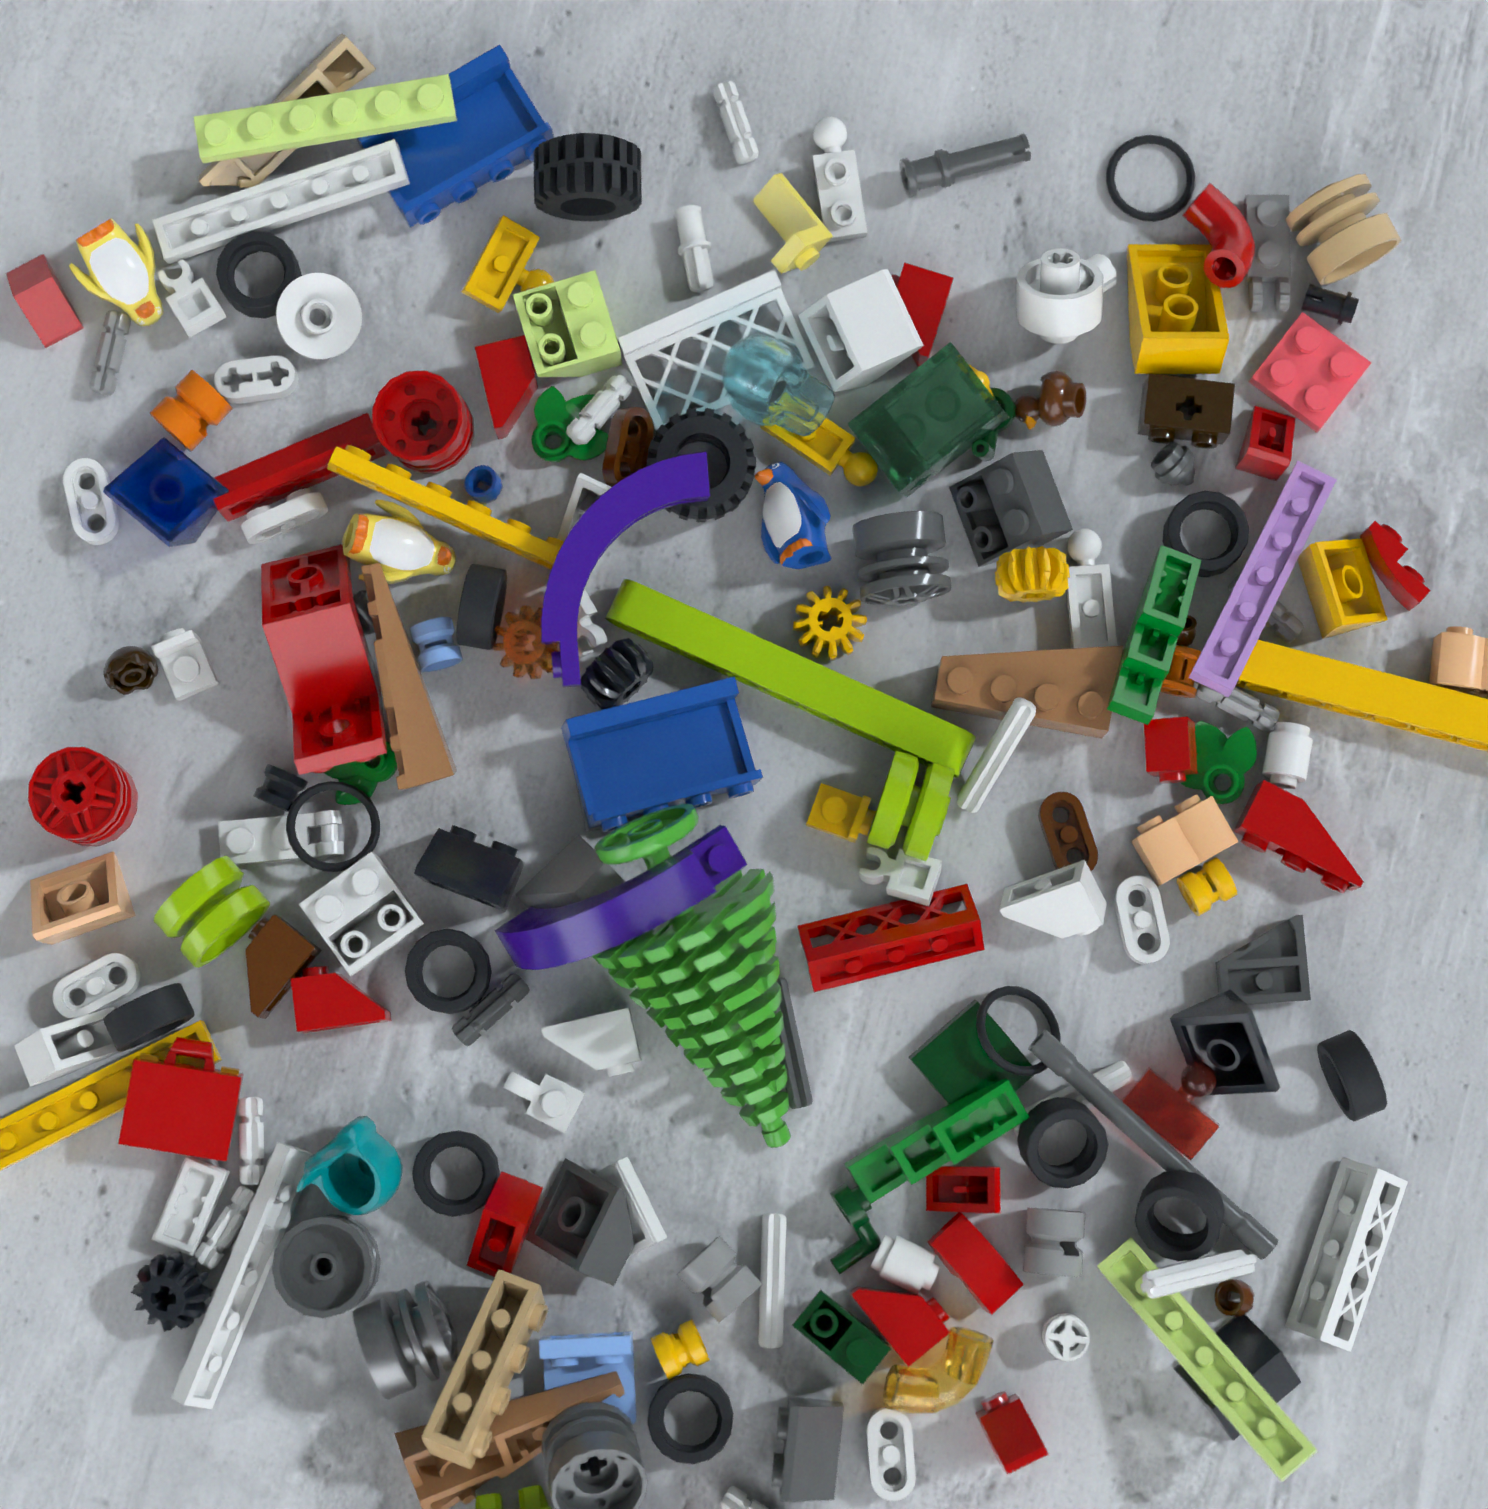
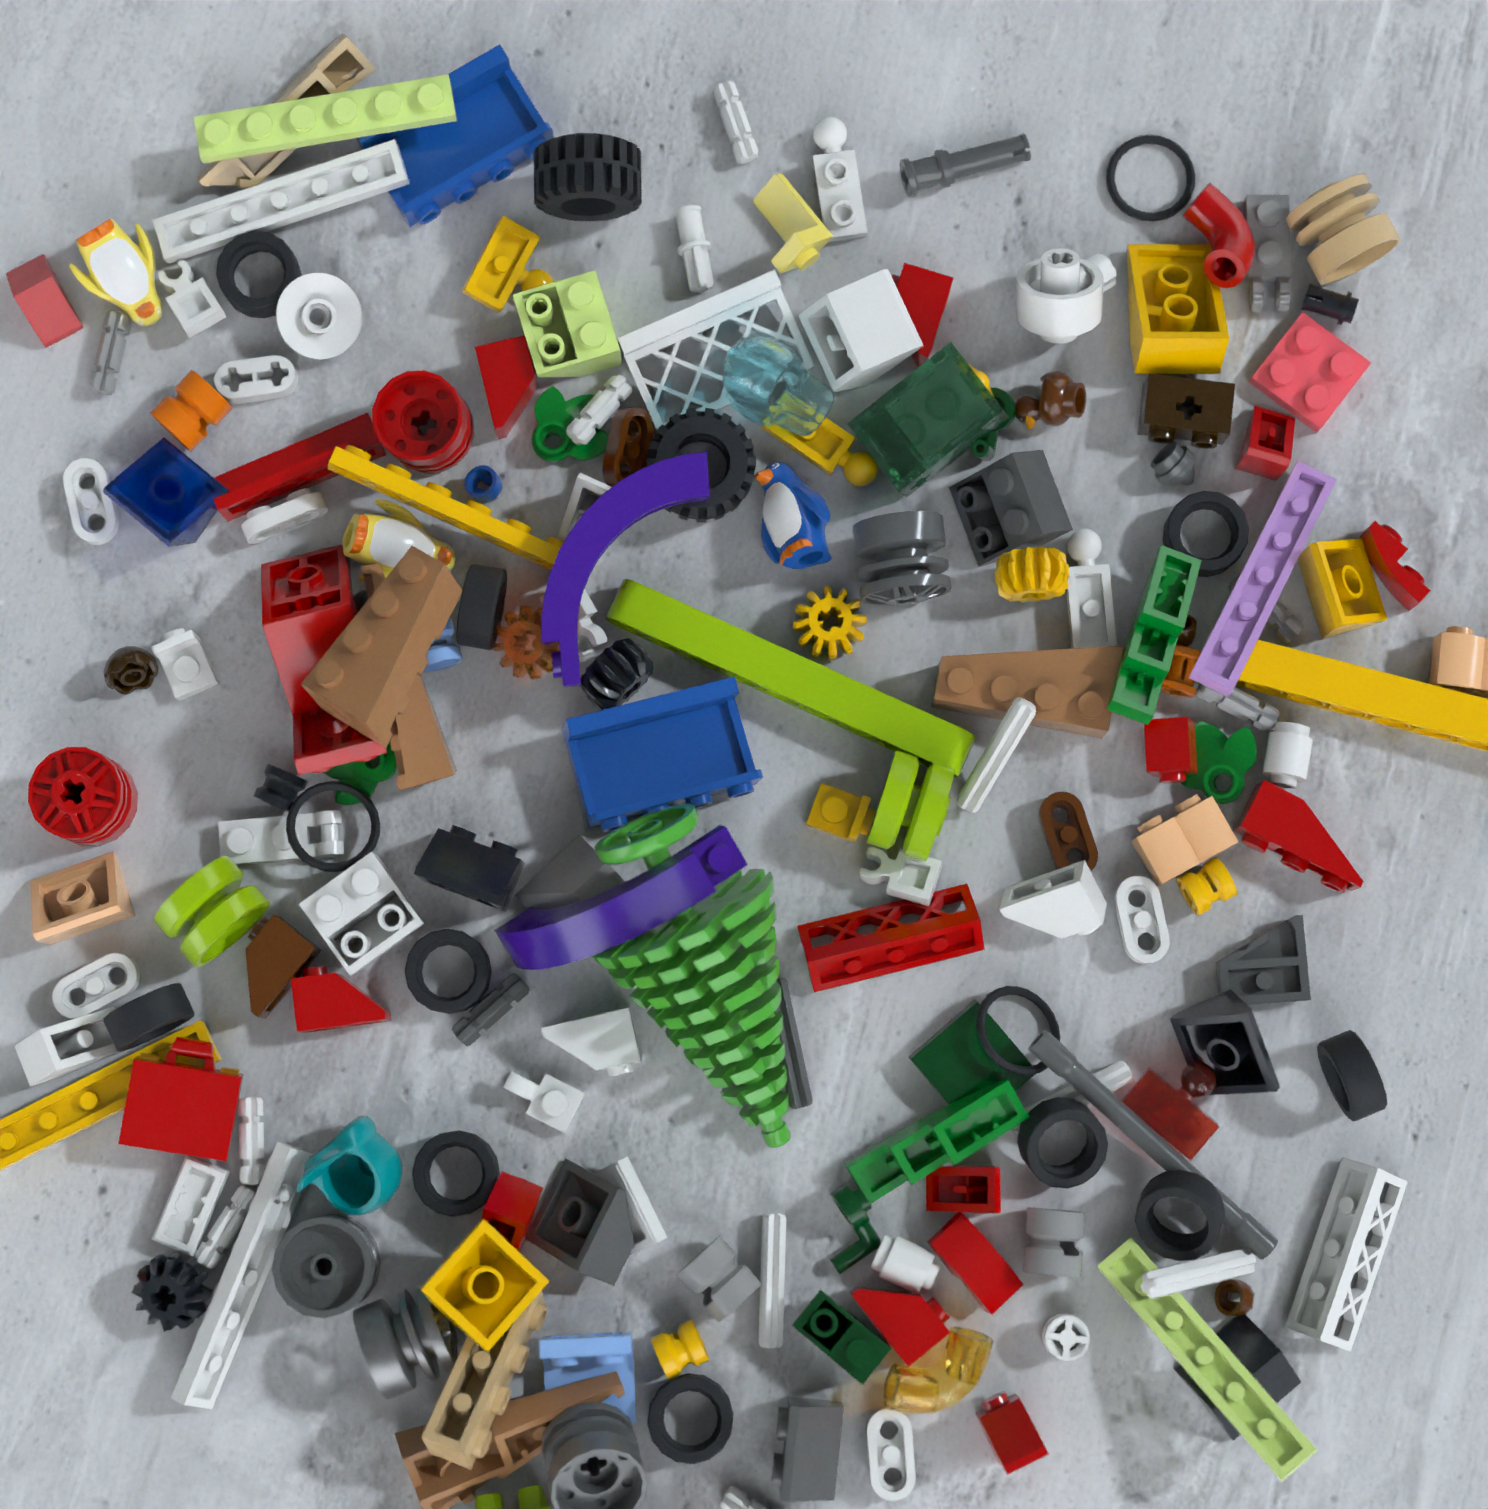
(385, 647): none -> medium nougat wedge
(484, 1285): none -> yellow slope

